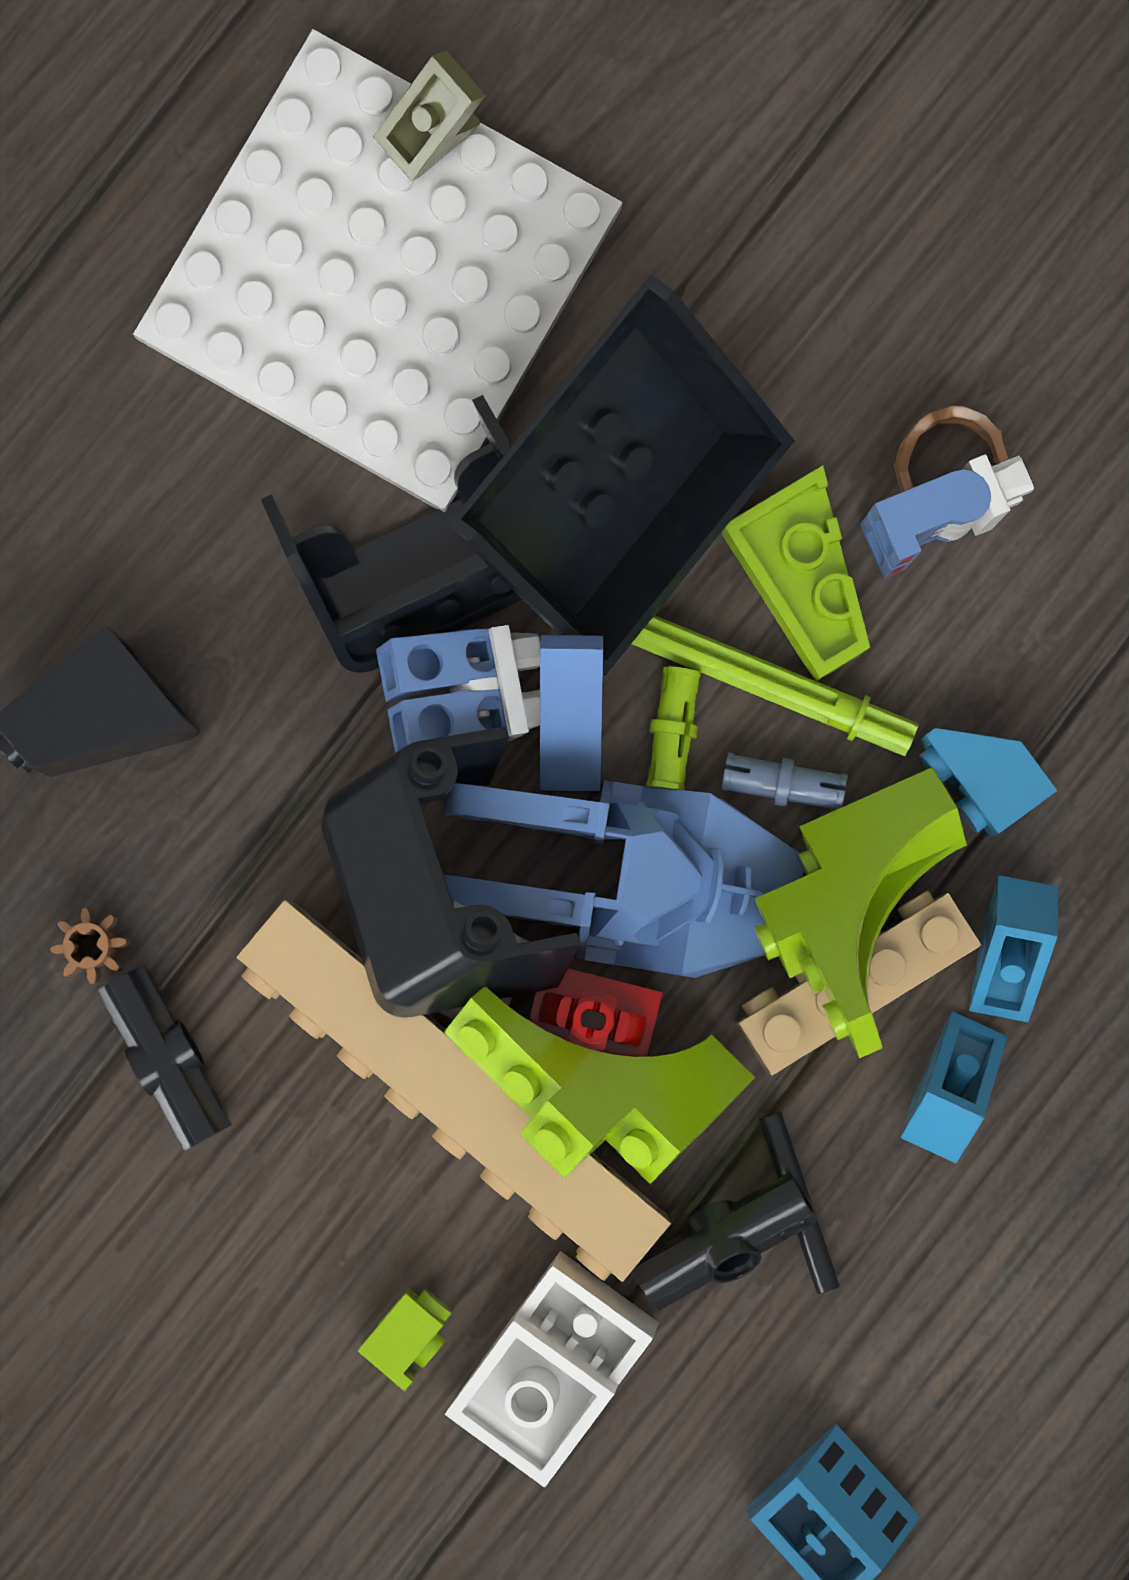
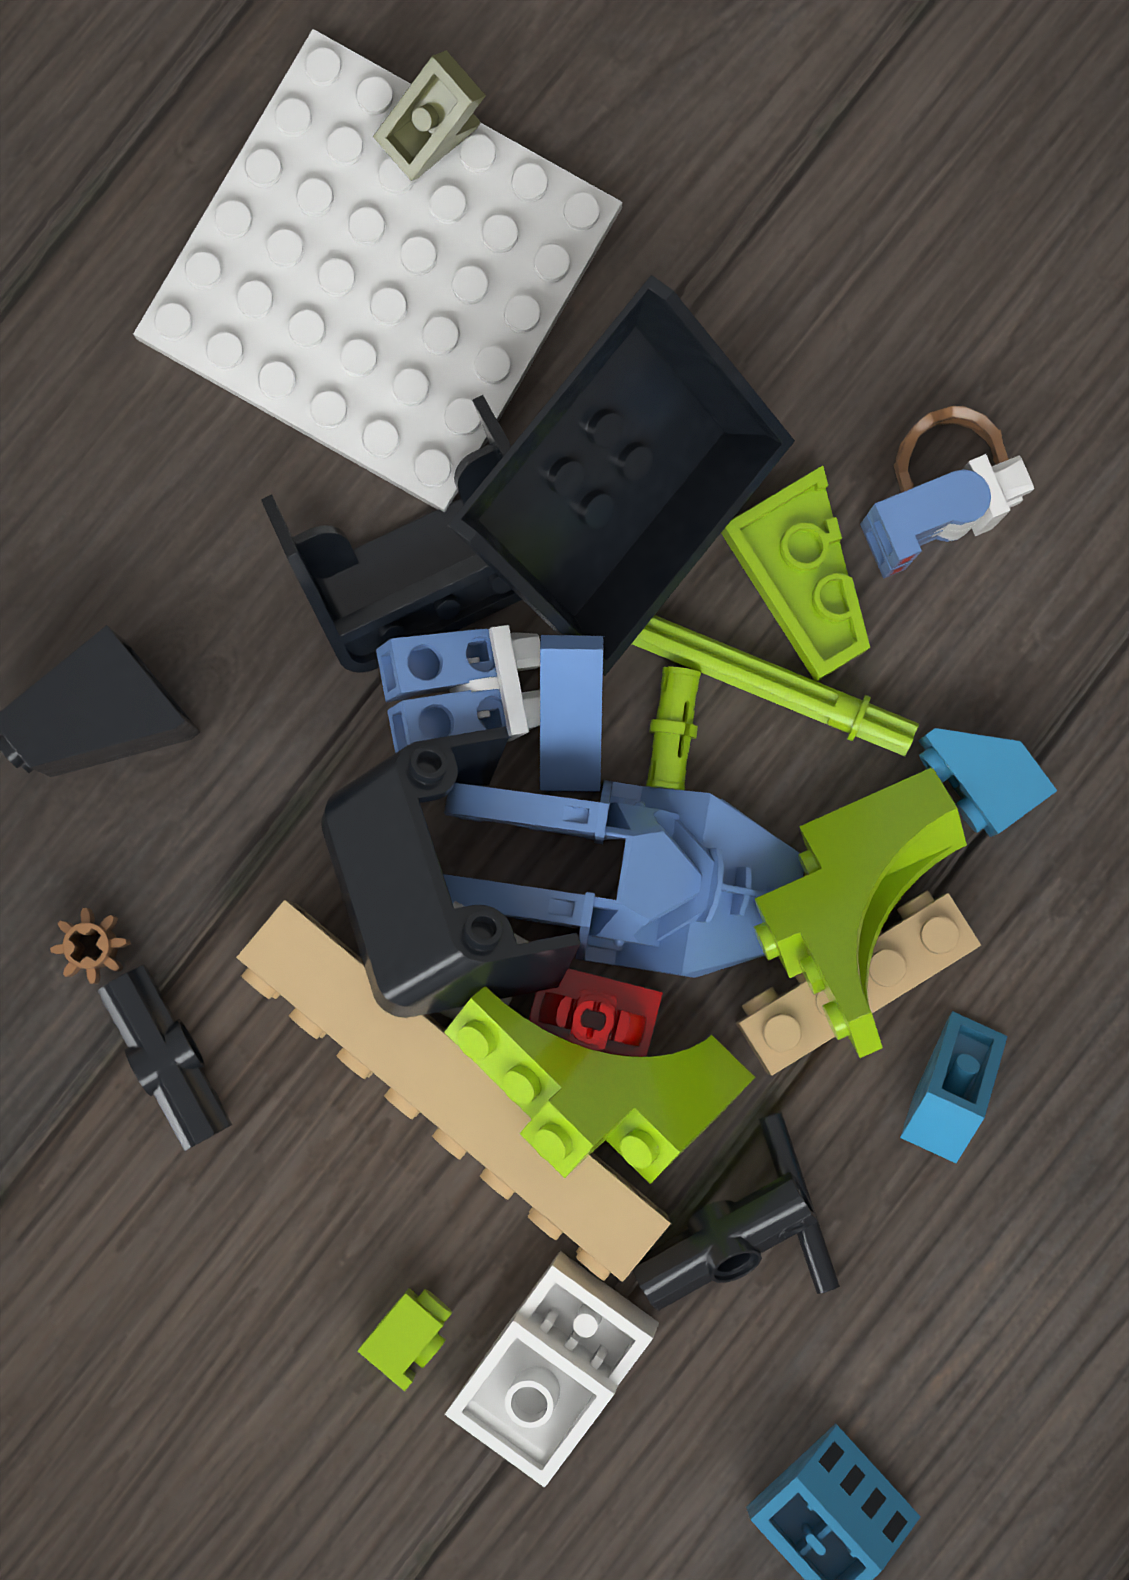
(784, 782): sand blue pin -> none
(1014, 948): dark azure slope -> none

